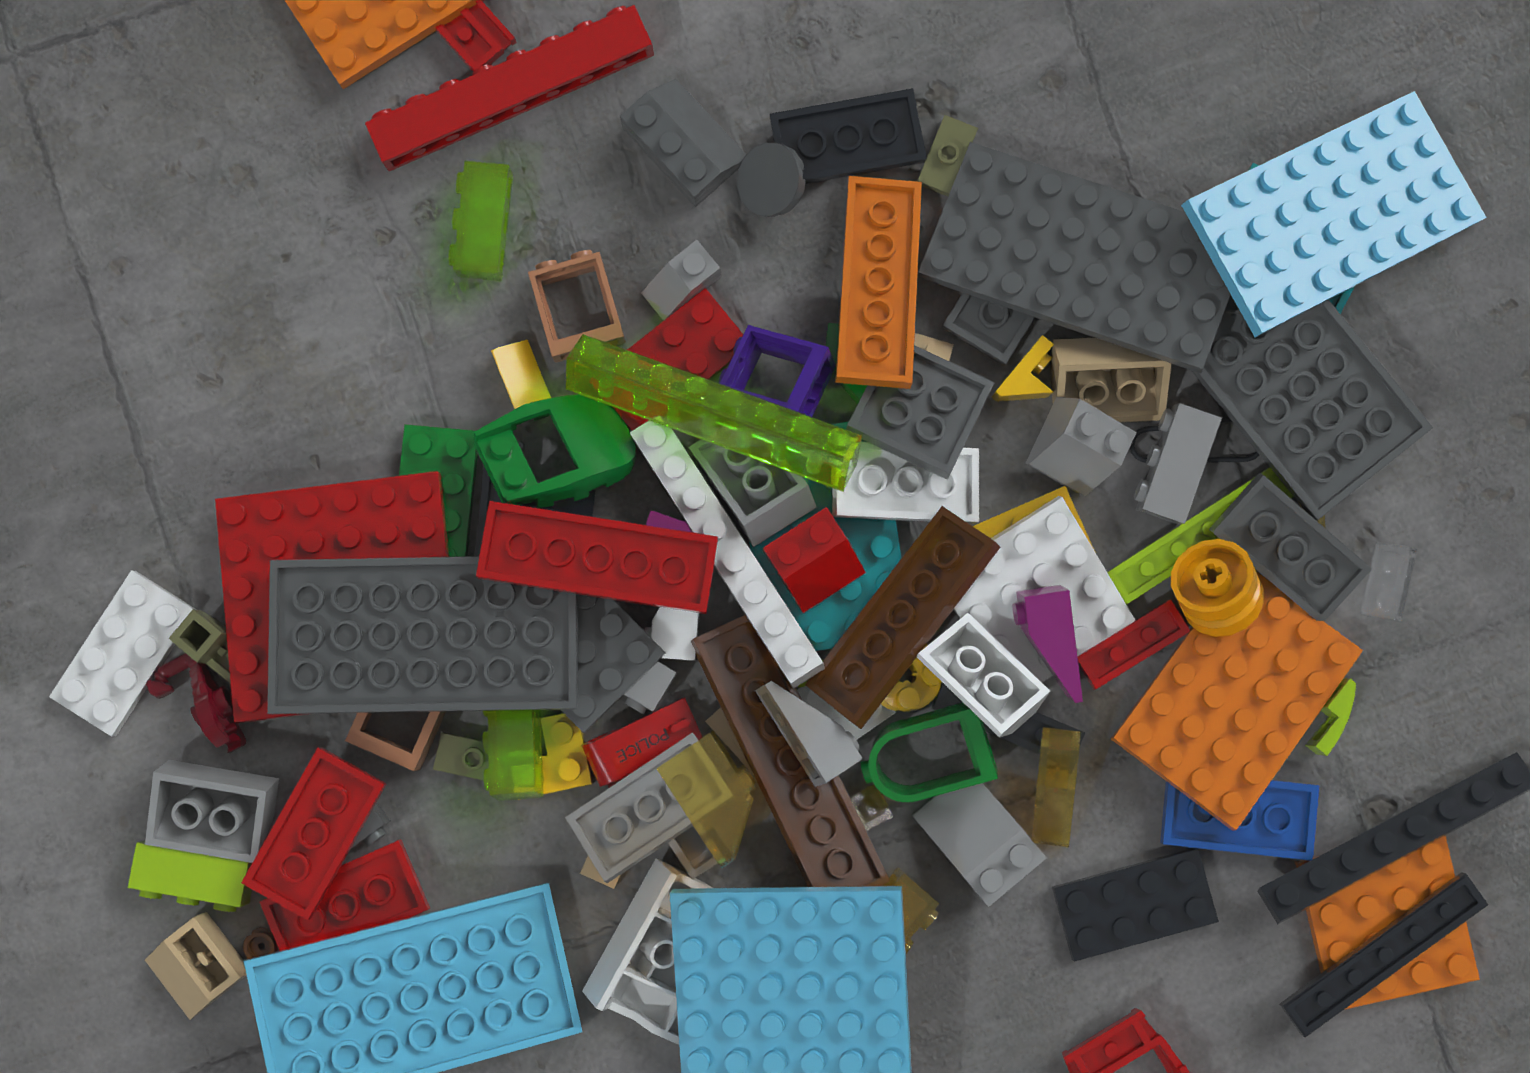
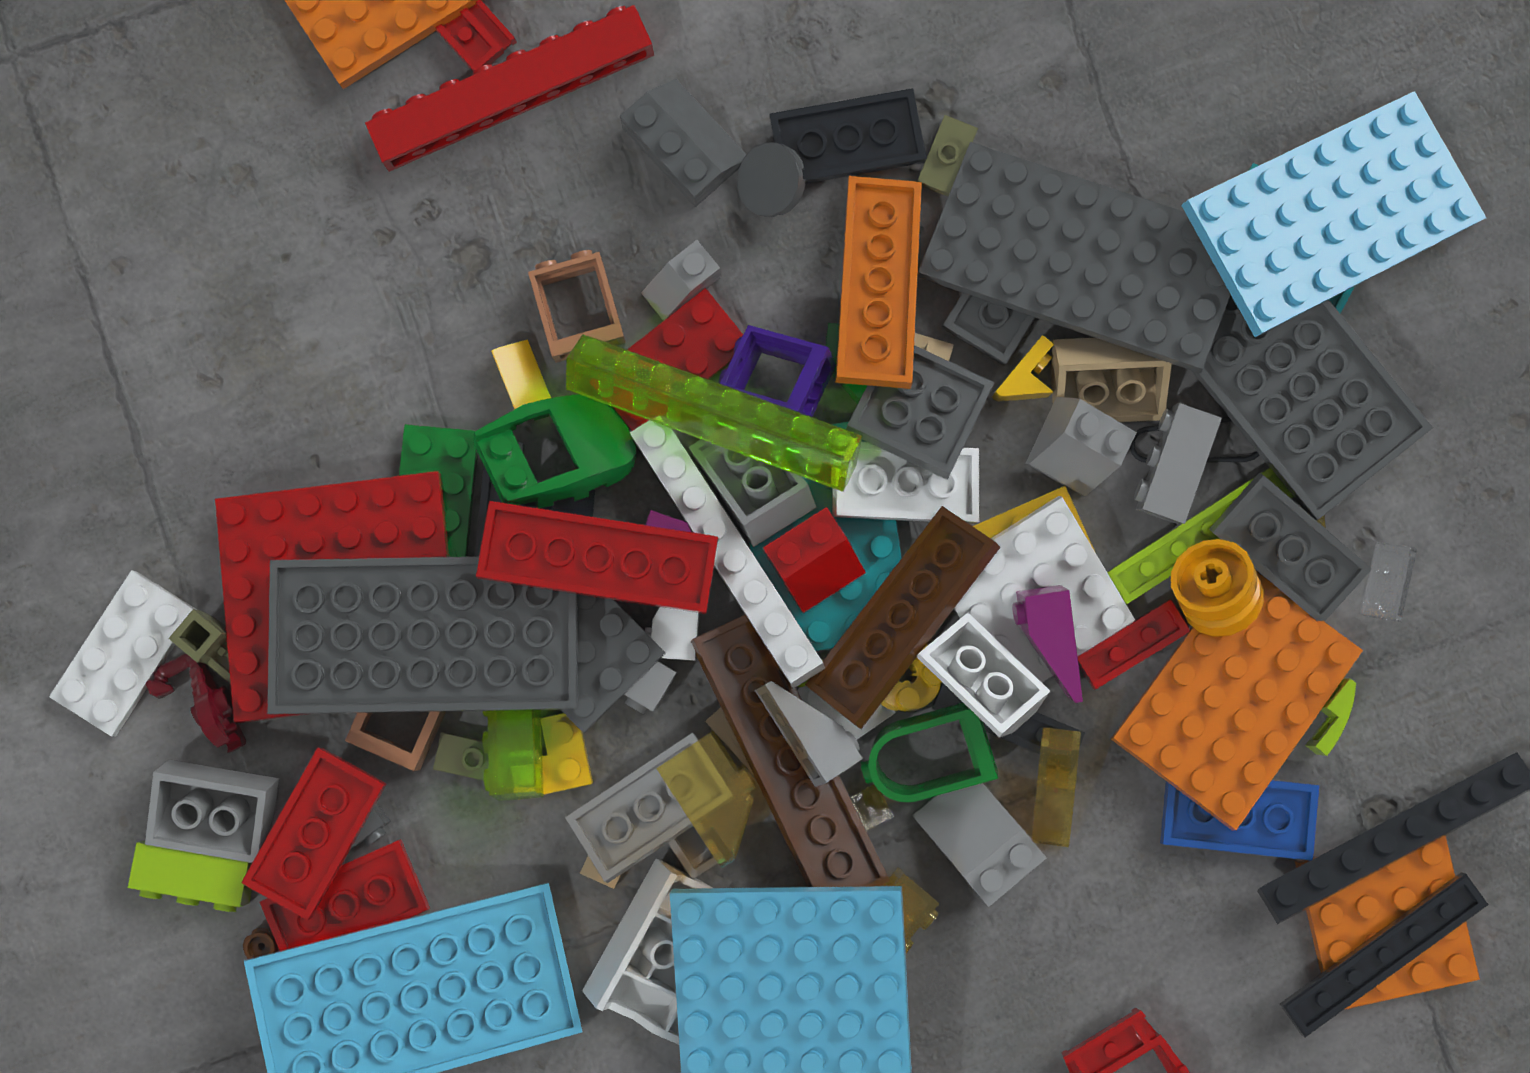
(197, 964): tan slope -> none
(481, 220): clear neon green brick -> none
(632, 746): red door -> none
(1135, 904): black plate -> none

